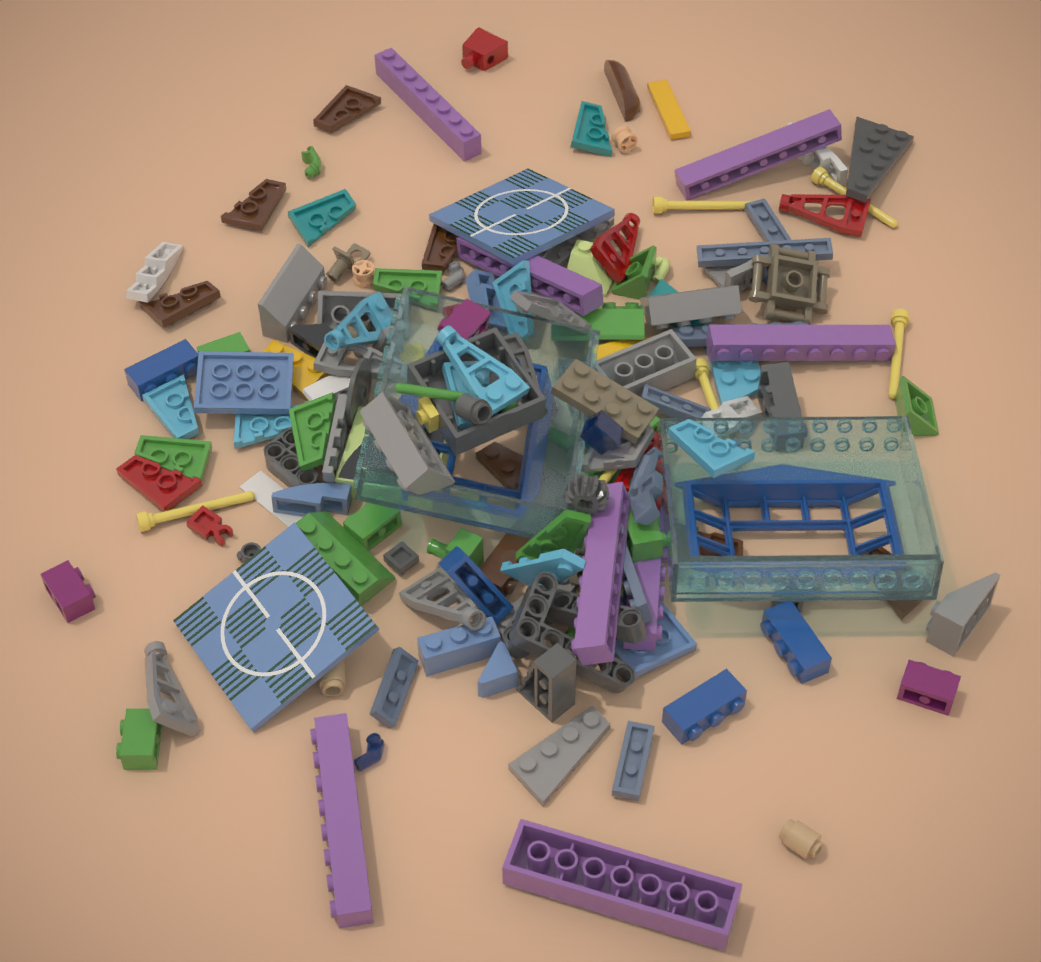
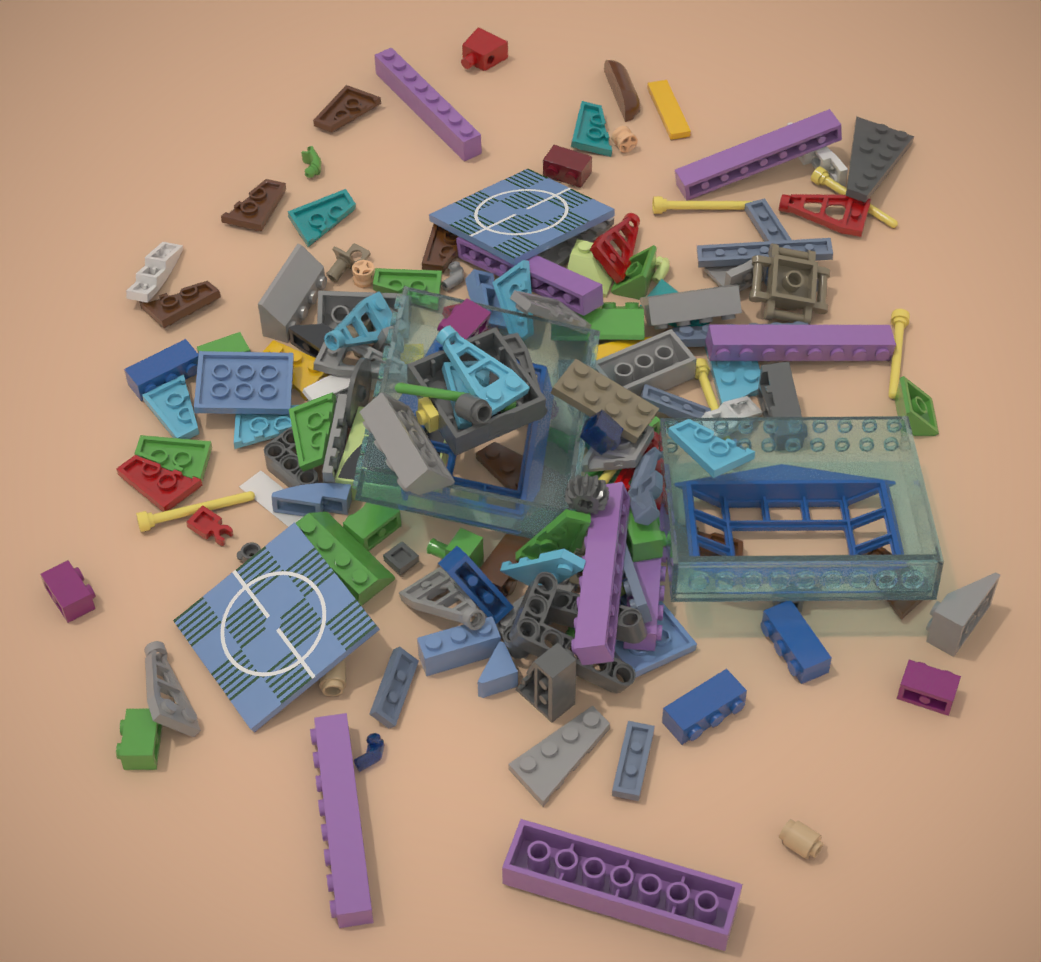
(567, 166): none -> dark red brick

